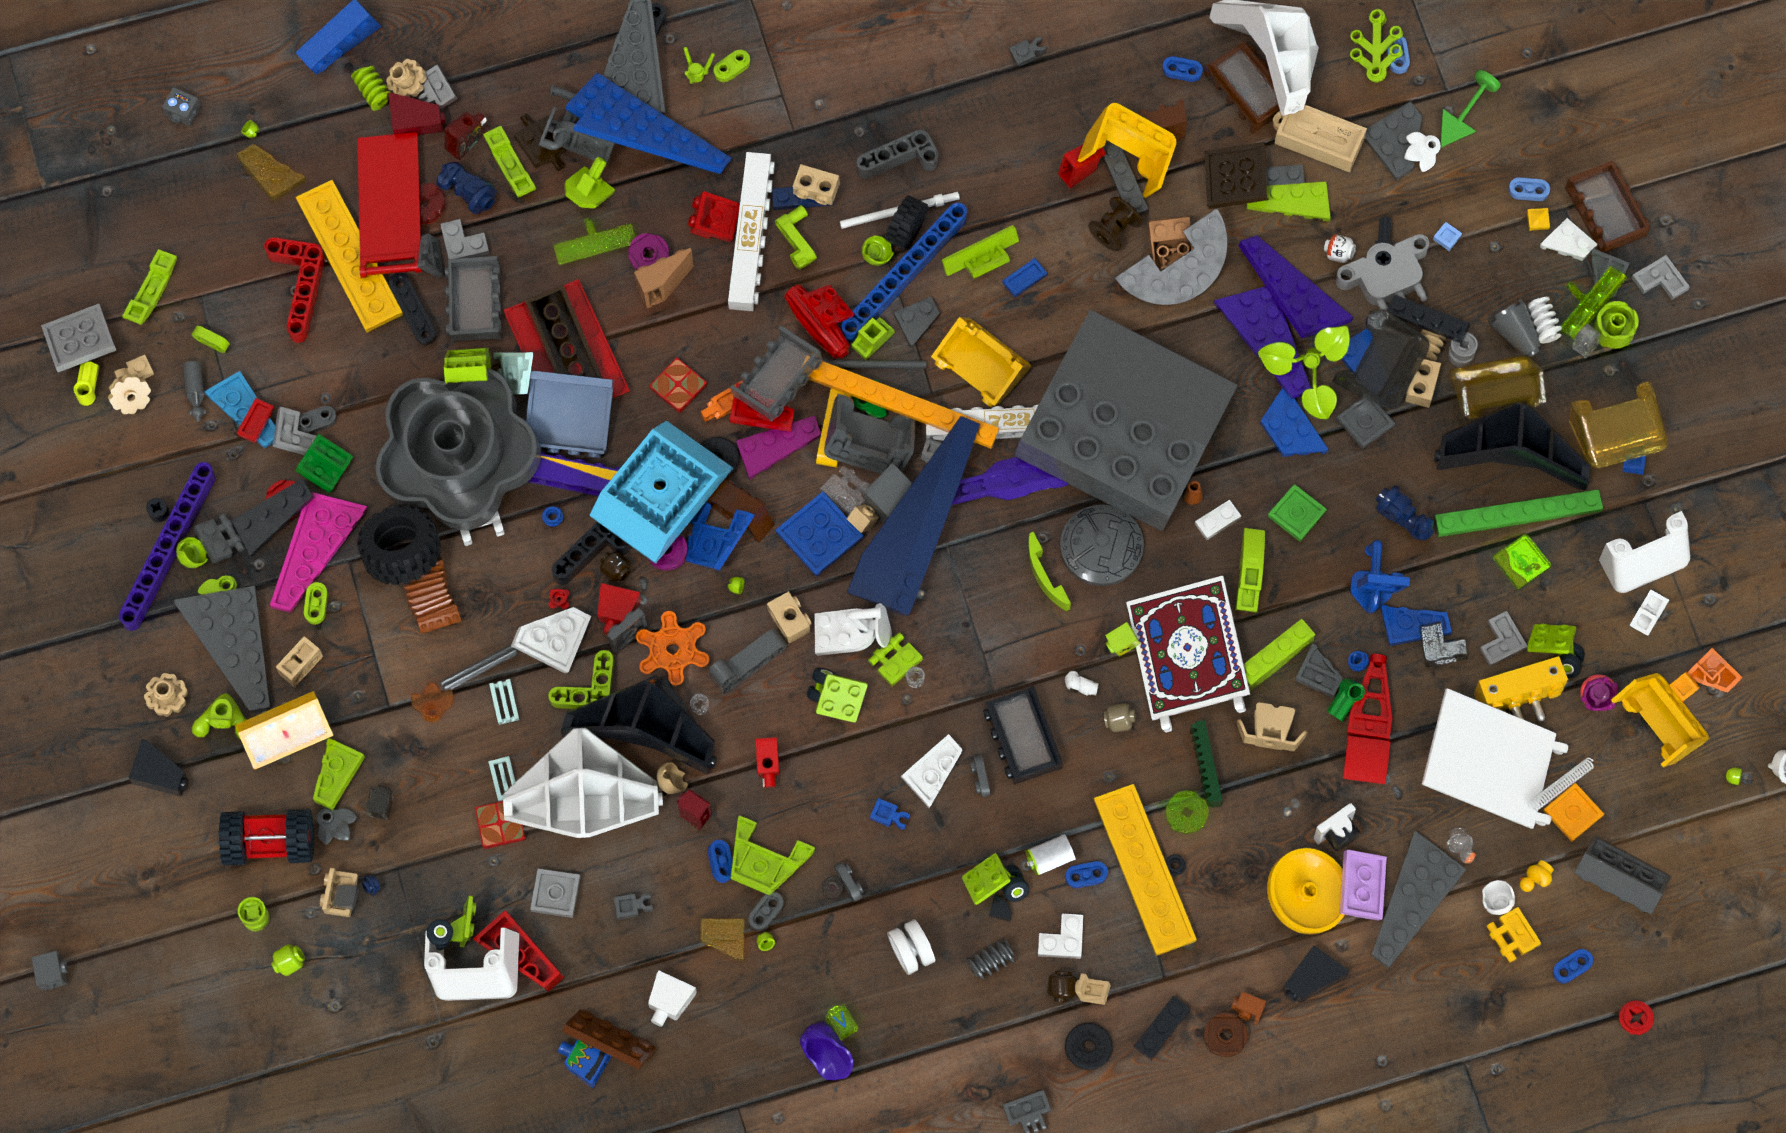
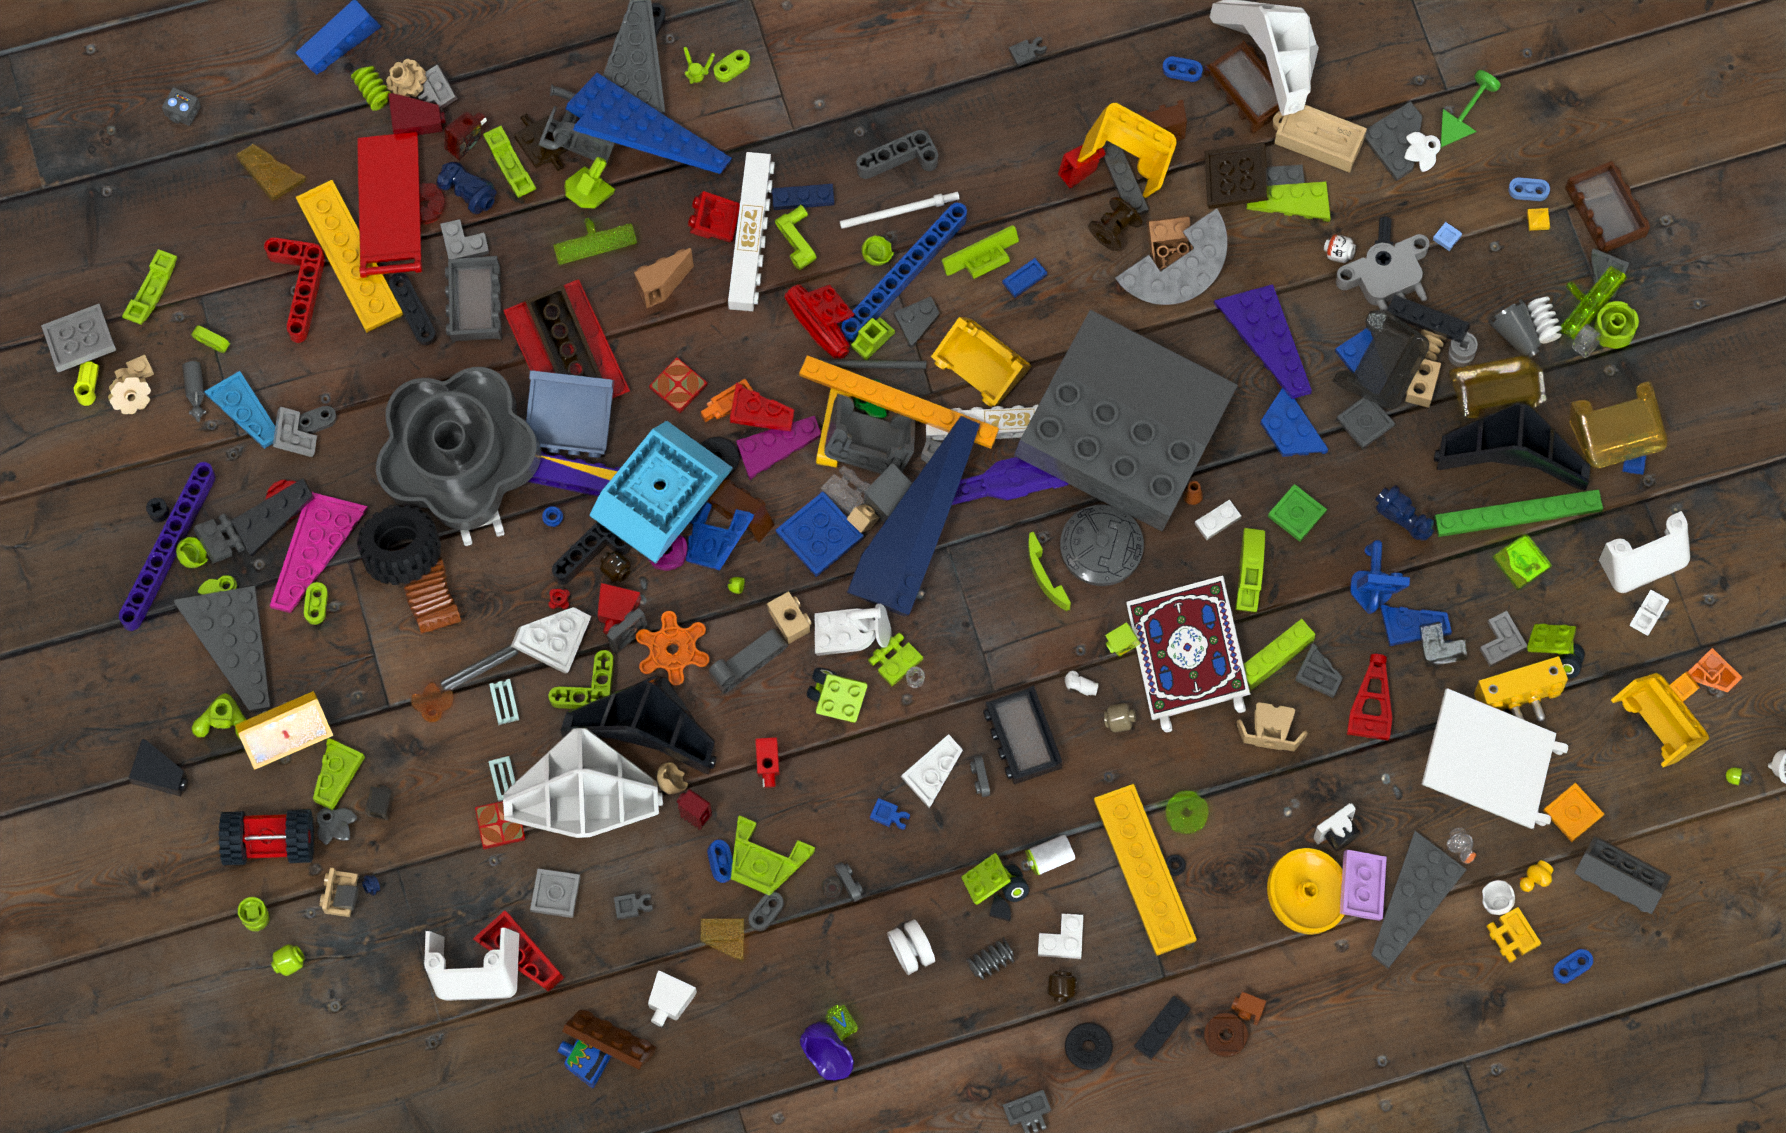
(50, 970): dark grey head -> none
(166, 694): tan plant -> none
(249, 129): lime hinge -> none
(255, 420): red tile -> none
(299, 661): tan brick -> none
(323, 463): green slope -> none
(430, 256): dark grey wing -> none
(442, 932): plate -> none
(467, 365): lime plate -> none
(515, 369): light aqua wing -> none
(649, 242): magenta plate -> none
(695, 699): clear bush -> none
(767, 945): lime hinge -> none
(778, 374): window -> none
(818, 180): tan brick -> none
(906, 222): black tyre -> none
(1085, 872): blue plate -> none
(1092, 990): tan bracket -> none
(1206, 763): dark green gear -> none
(1296, 295): dark purple wing -> none
(1313, 976): black slope -> none
(1332, 343): lime plant -> none
(1344, 699): green piece -> none
(1354, 657): blue plate -> none
(1366, 759): red slope -> none
(1377, 48): lime plant -> none
(1404, 59): medium blue plate -> none
(1559, 782): white piece -> none
(1569, 241): white wing -> none
(1598, 692): magenta hair -> none
(1636, 1008): red gear -> none
(1662, 273): light grey plate -> none

